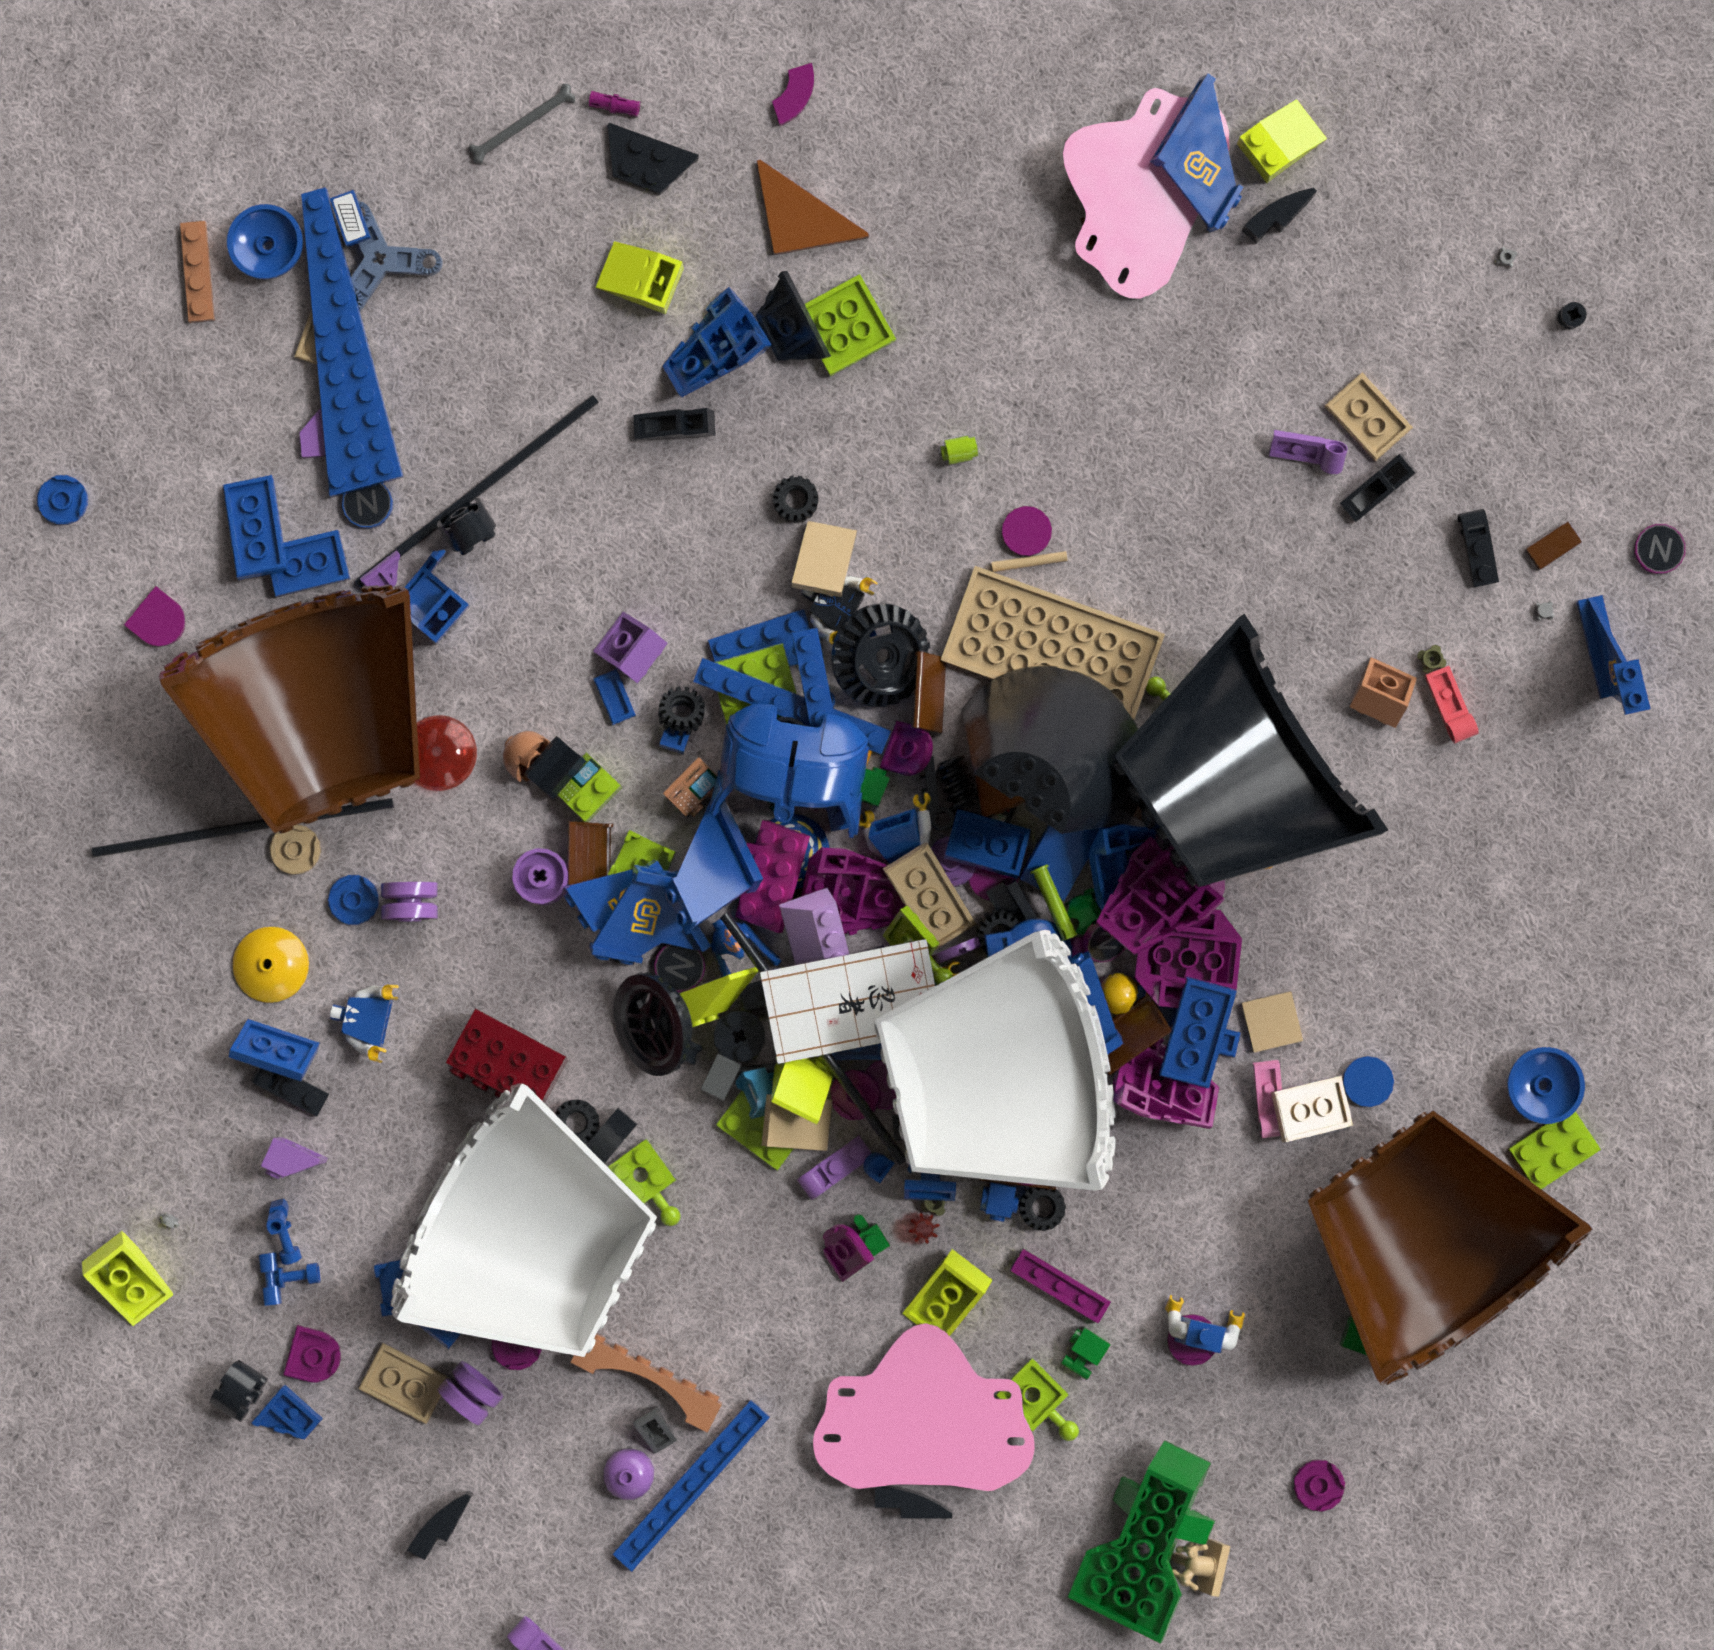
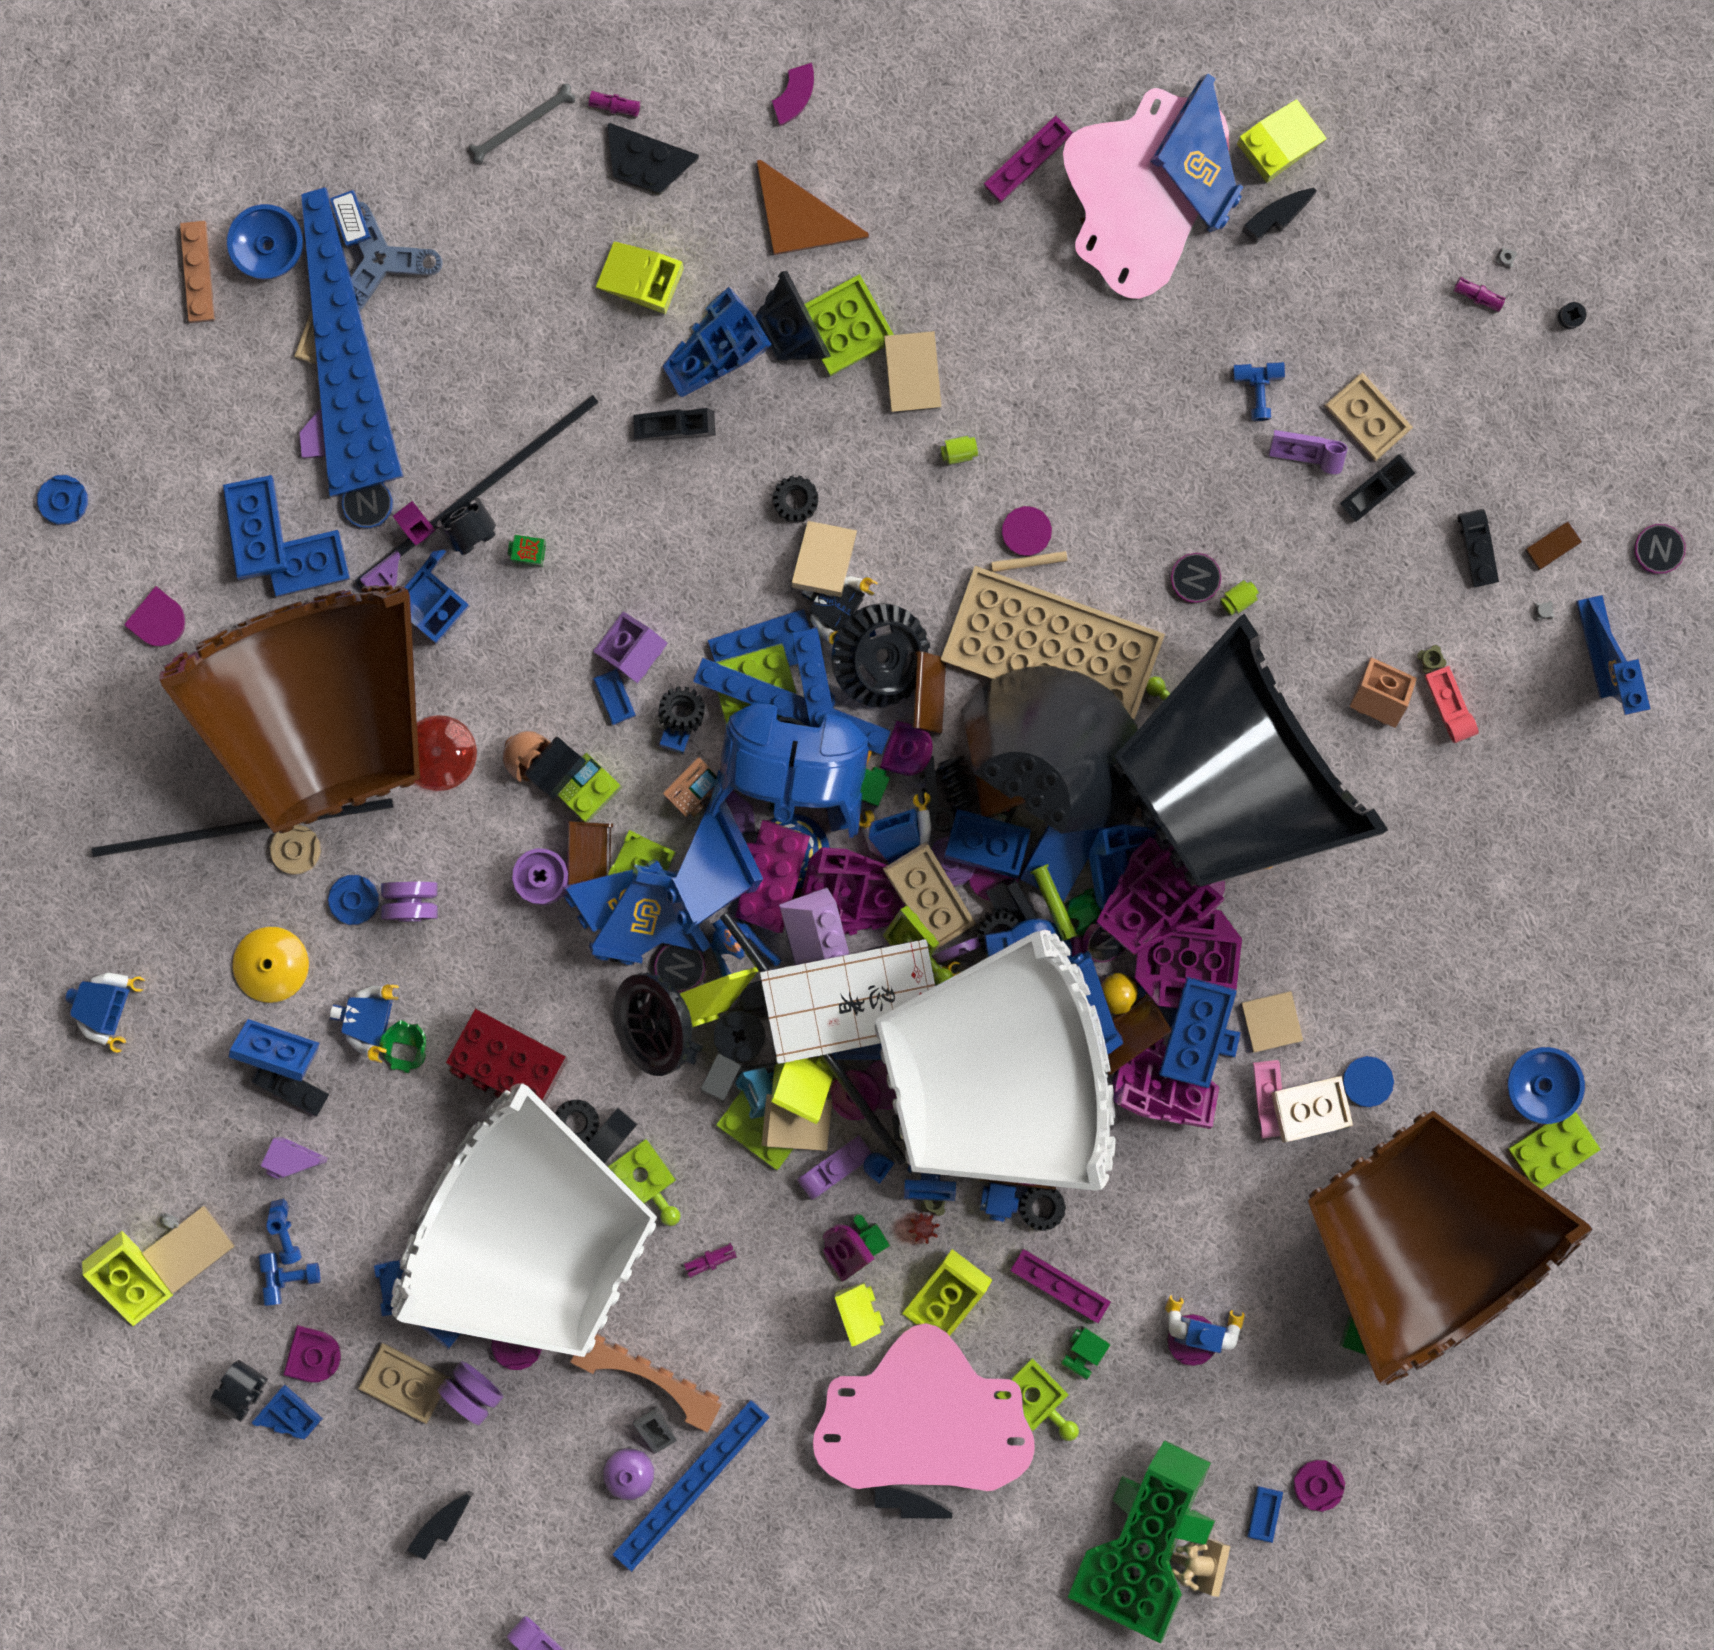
(100, 1006): none -> blue torso
(188, 1249): none -> tan tile
(405, 1034): none -> green helmet
(414, 523): none -> magenta brick
(527, 550): none -> green brick
(710, 1260): none -> magenta pin
(742, 812): none -> medium lavender tile
(858, 1313): none -> neon yellow slope
(912, 371): none -> tan tile
(1028, 159): none -> magenta plate
(1196, 578): none -> black tile
(1239, 597): none -> lime brick
(1259, 378): none -> blue bar
(1265, 1514): none -> blue tile
(1479, 294): none -> magenta pin

